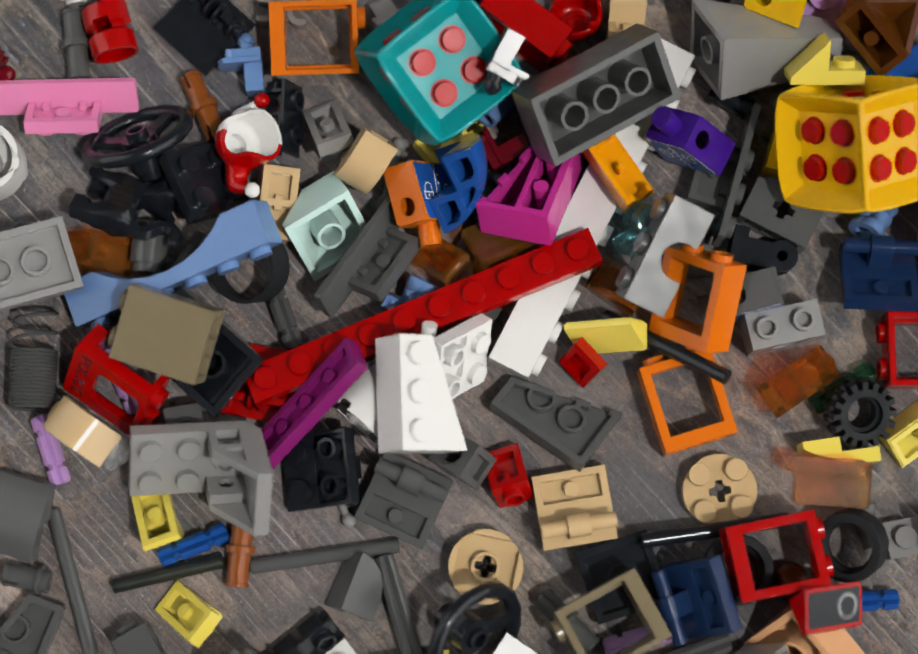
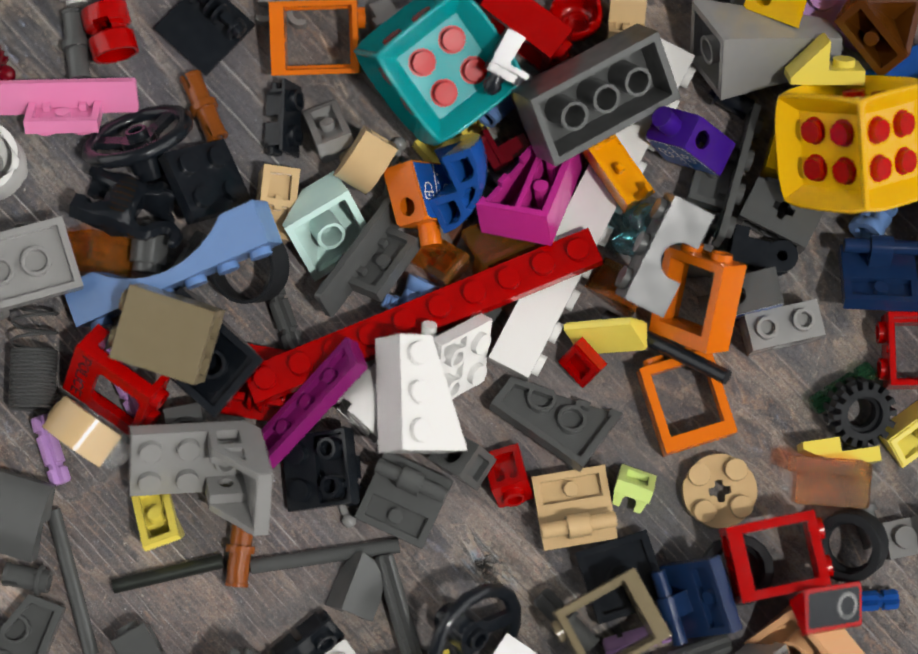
(188, 614): light yellow slope -> none
(193, 544): blue axle -> none
(246, 59): medium blue piece -> none
(247, 142): piece -> none
(474, 548): tan plate -> none
(635, 485): none -> yellowish green tile
(697, 532): black bar -> none
(788, 573): reddish brown piece -> none
(798, 381): clear orange slope -> none

